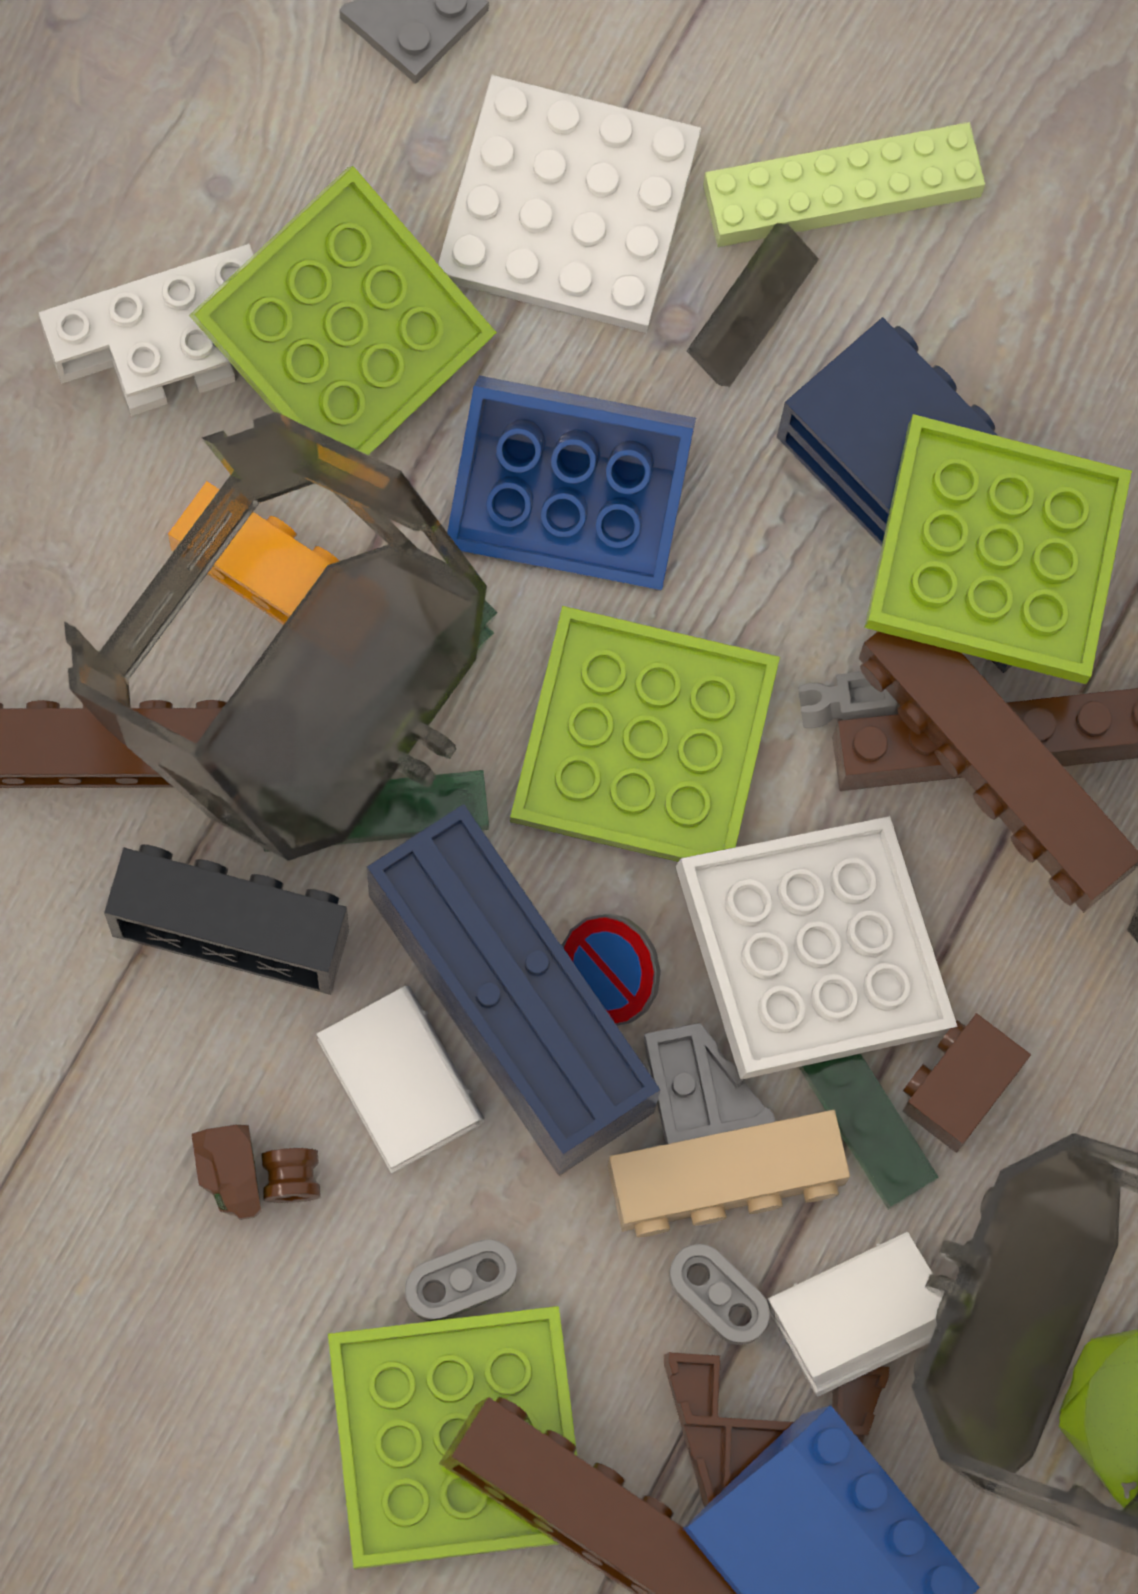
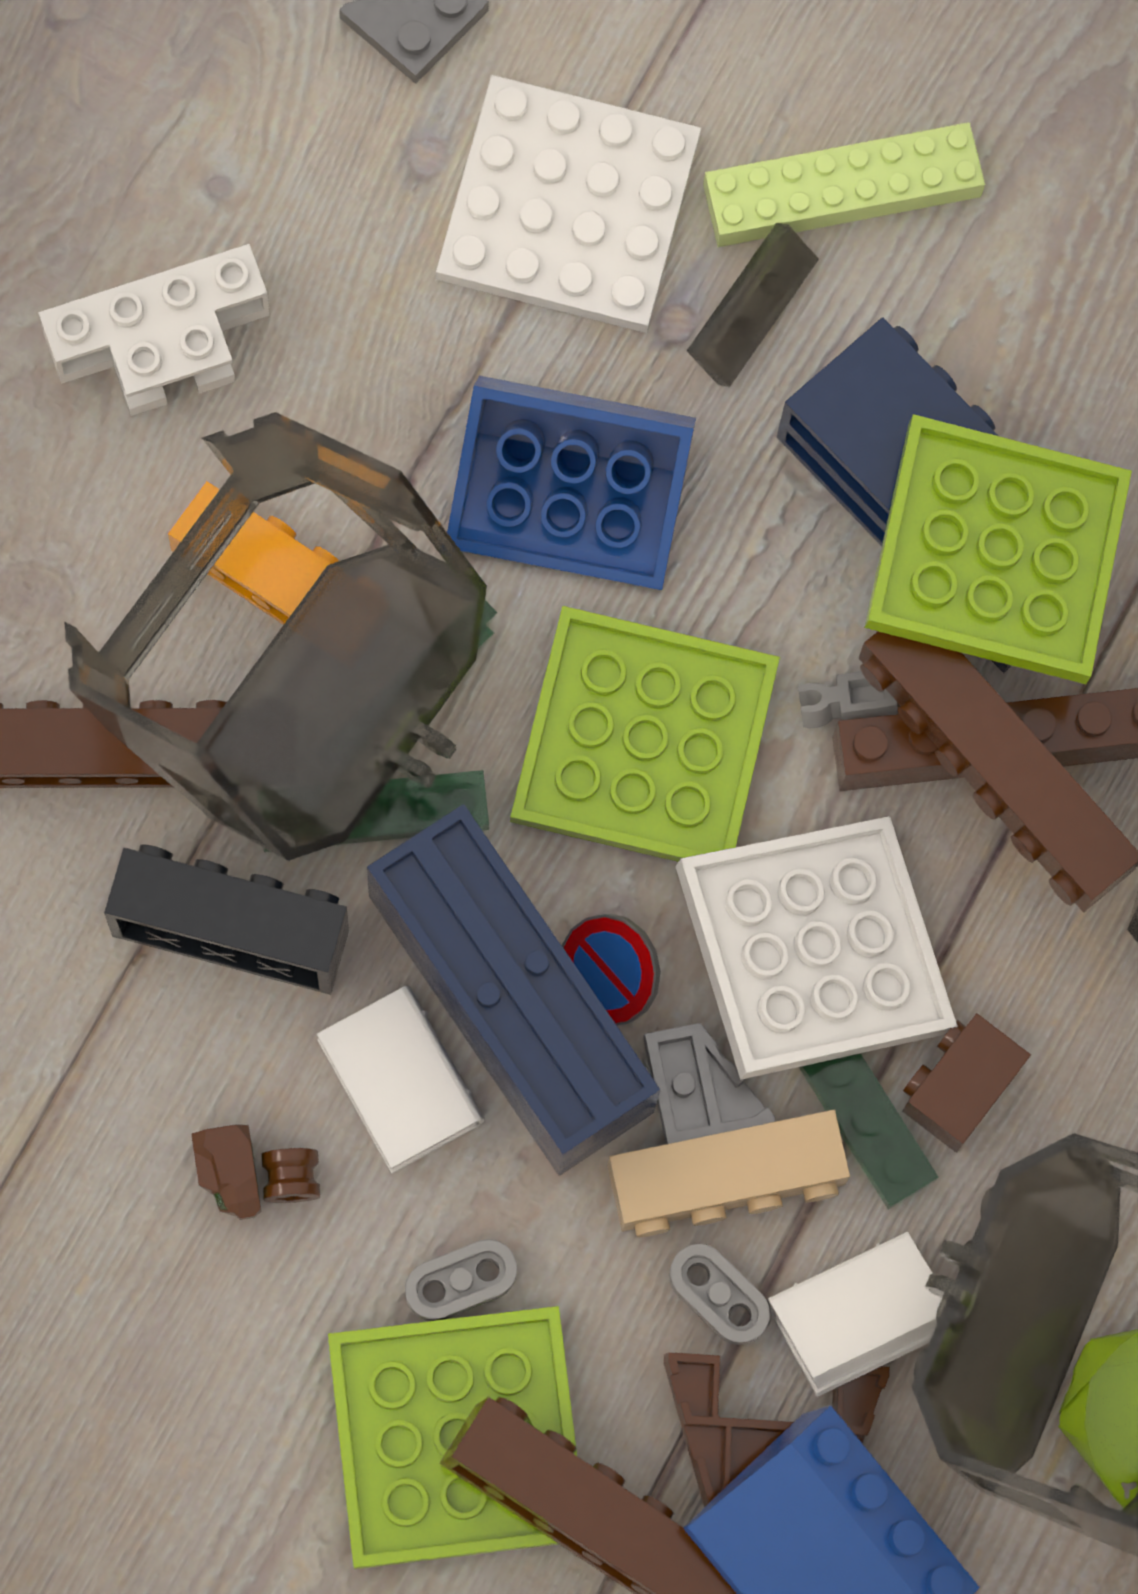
(344, 318): lime plate -> none

